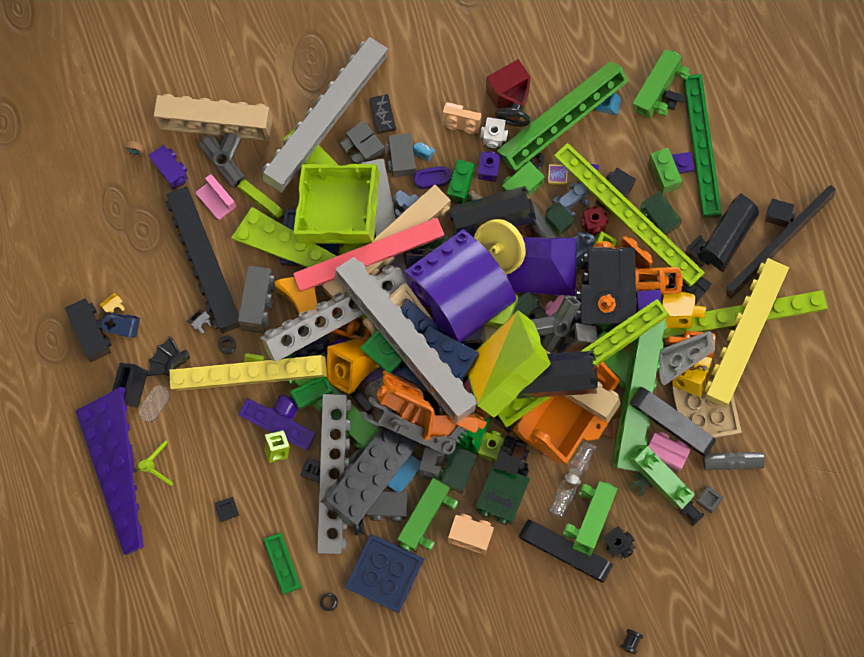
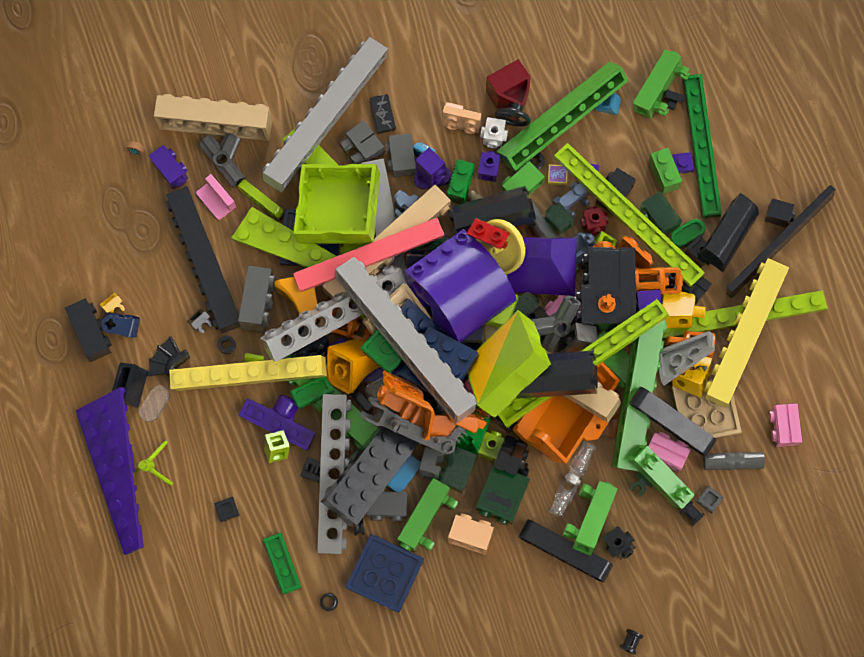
(430, 167): none -> dark purple brick
(488, 234): none -> red hinge
(687, 233): none -> green tile
(786, 425): none -> bright pink brick

